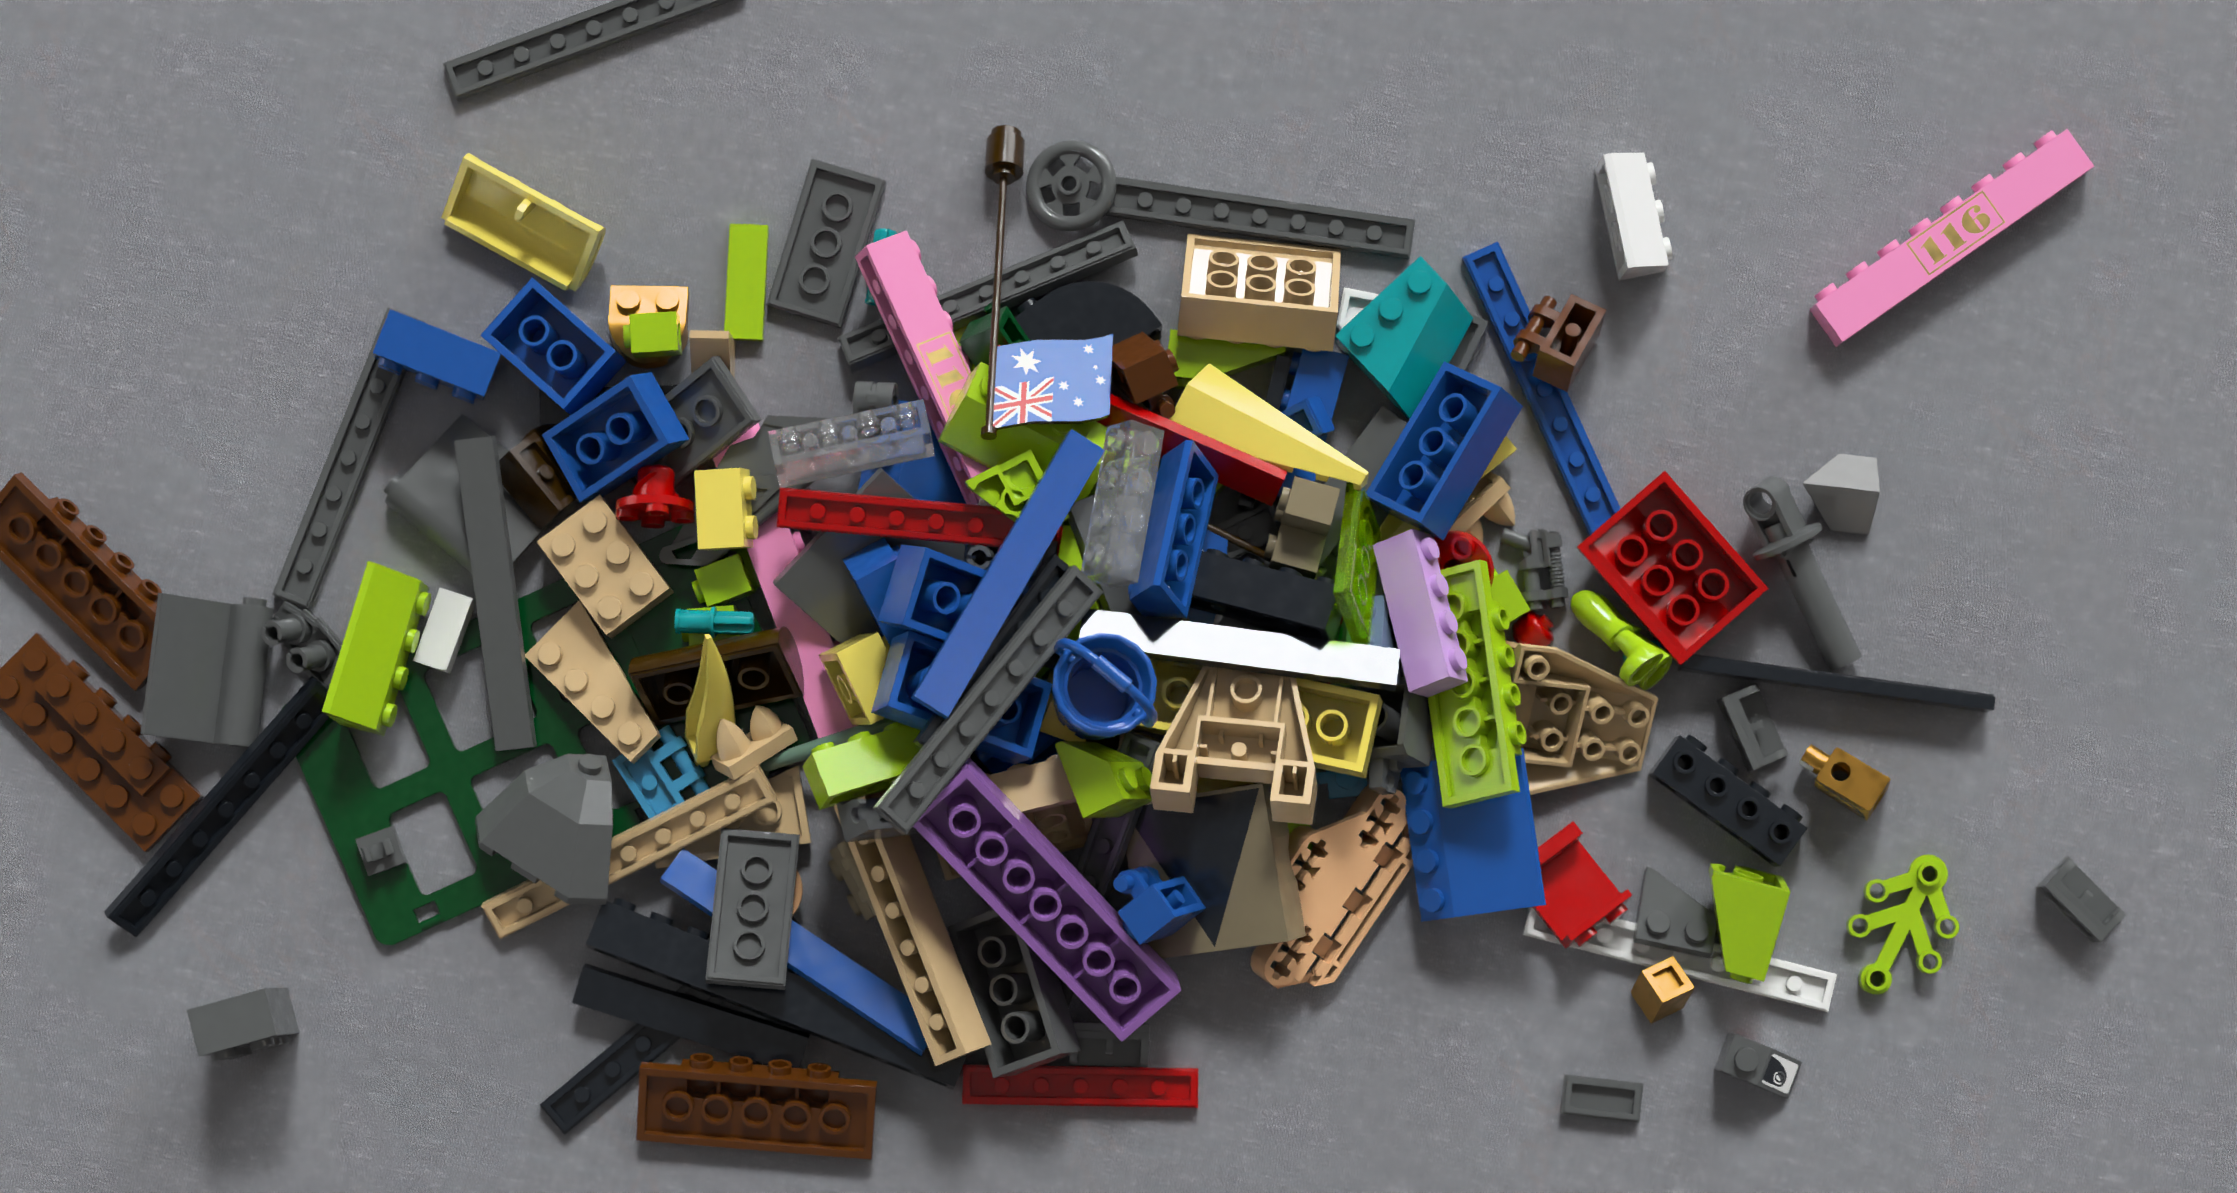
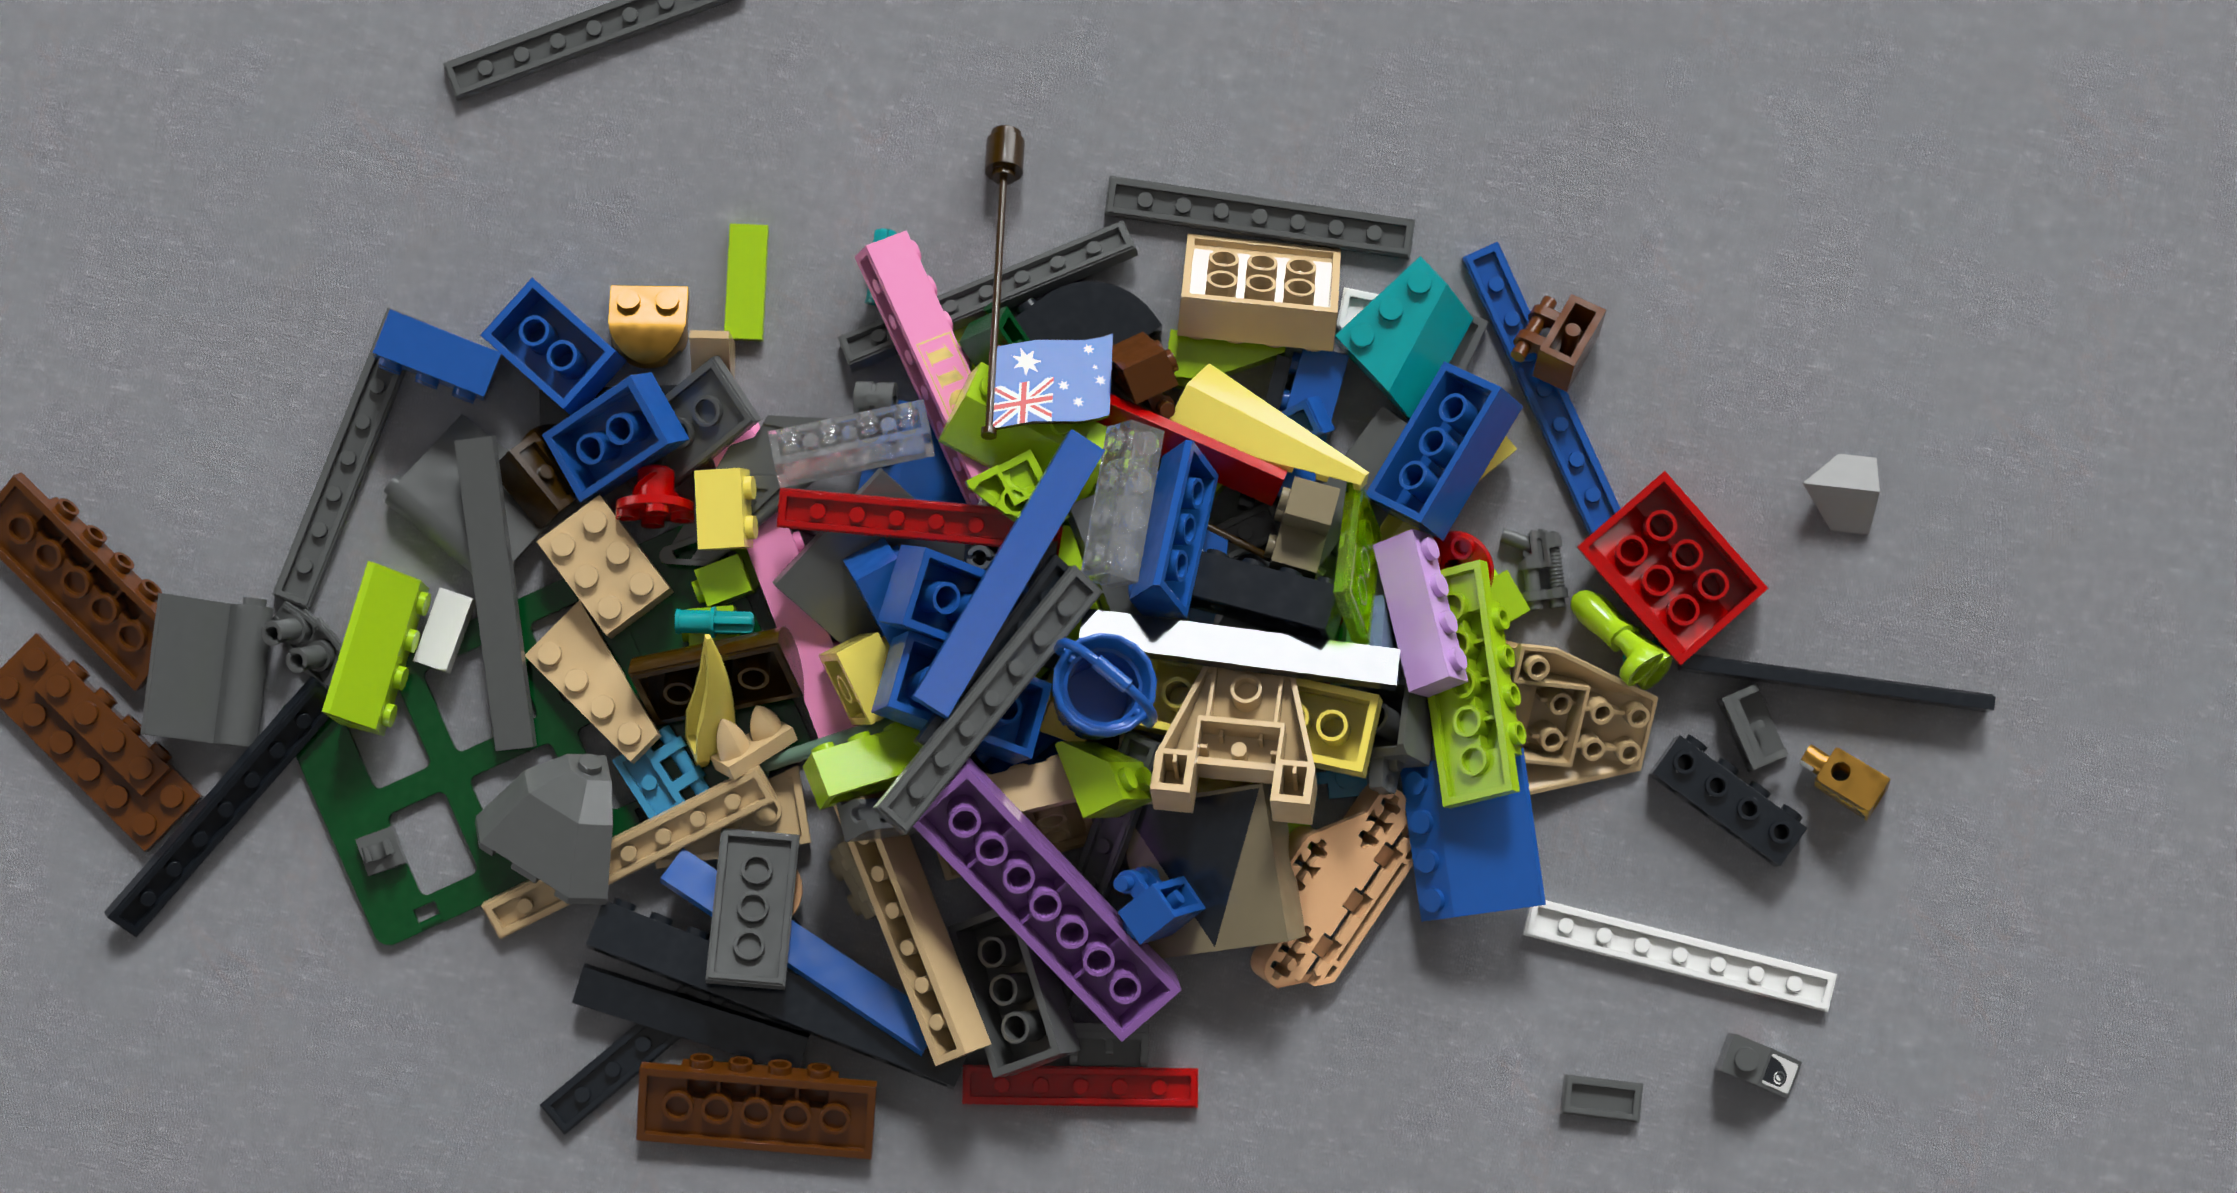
(243, 1024): dark grey brick -> none
(522, 224): light yellow container -> none
(653, 334): lime brick -> none
(822, 243): dark grey tile -> none
(1090, 210): dark grey plate -> none
(1489, 500): tan tile -> none
(1533, 629): red piece -> none
(1575, 889): red panel -> none
(1632, 214): white slope -> none
(1662, 989): pearl gold panel -> none
(1672, 918): dark grey wing -> none
(1748, 918): lime slope -> none
(1788, 539): dark grey piece -> none
(1906, 919): lime plant -> none
(1951, 237): bright pink brick -> none
(2081, 900): dark grey hinge -> none

